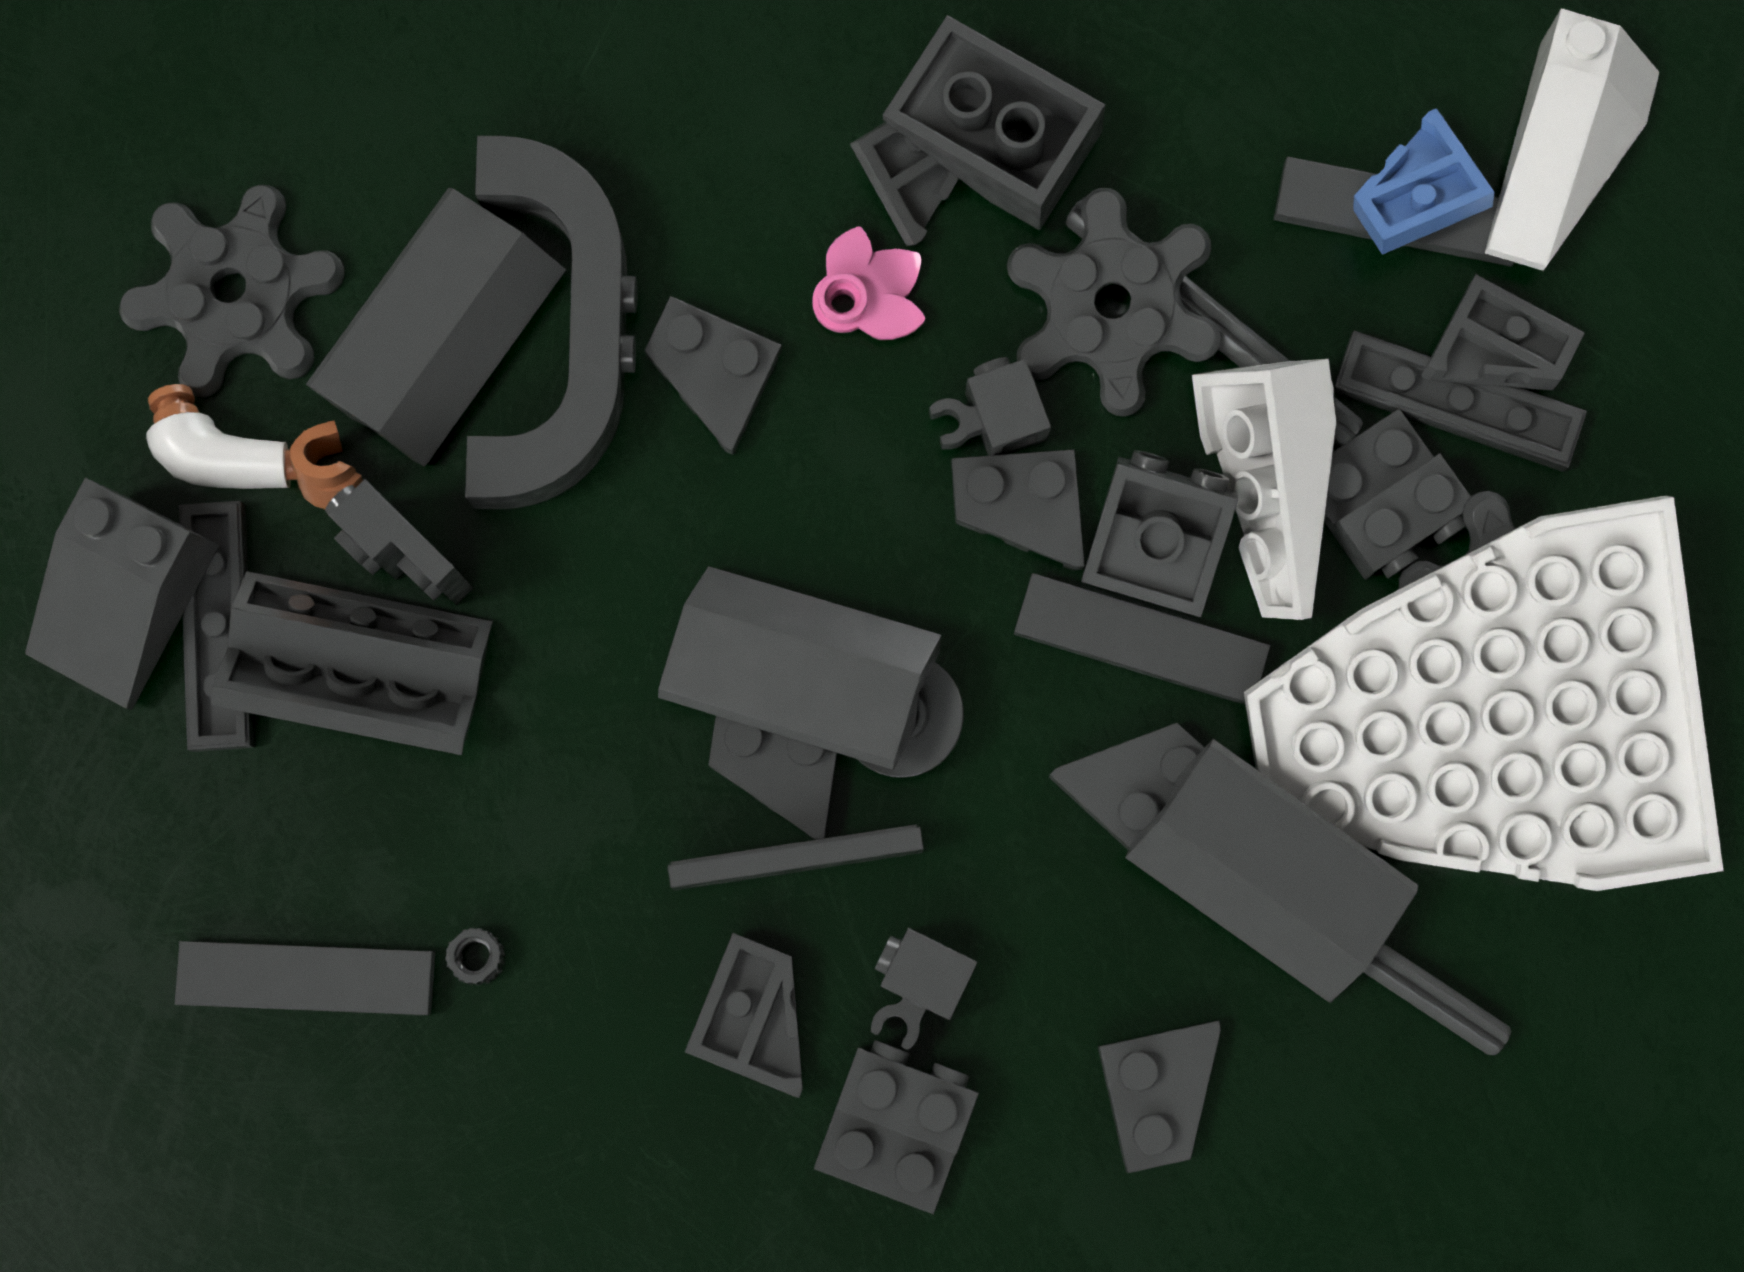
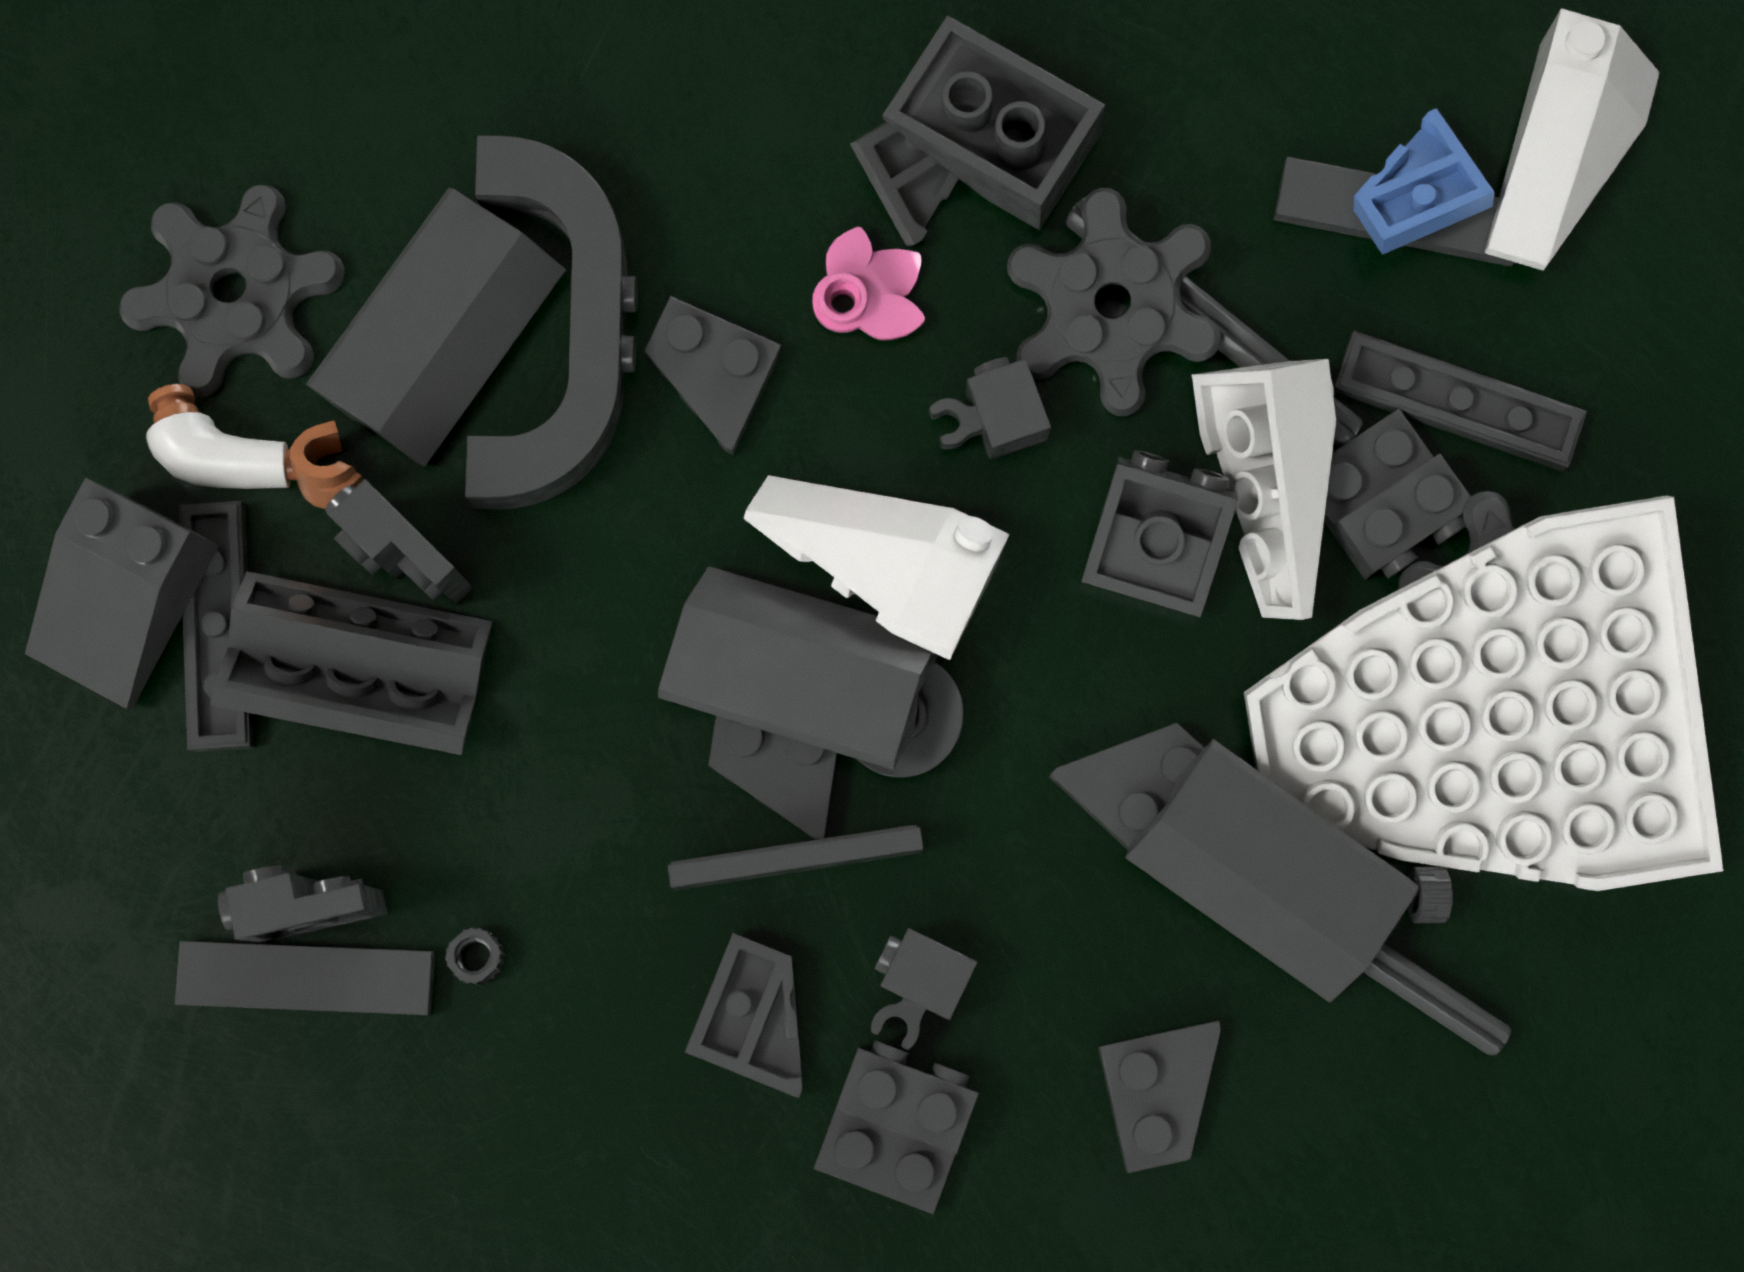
(285, 905): none -> dark grey plate
(901, 556): none -> white wedge
(1024, 501): dark grey wing -> none
(1140, 639): dark grey tile -> none
(1433, 897): none -> dark grey axle
(1502, 342): dark grey wing -> none

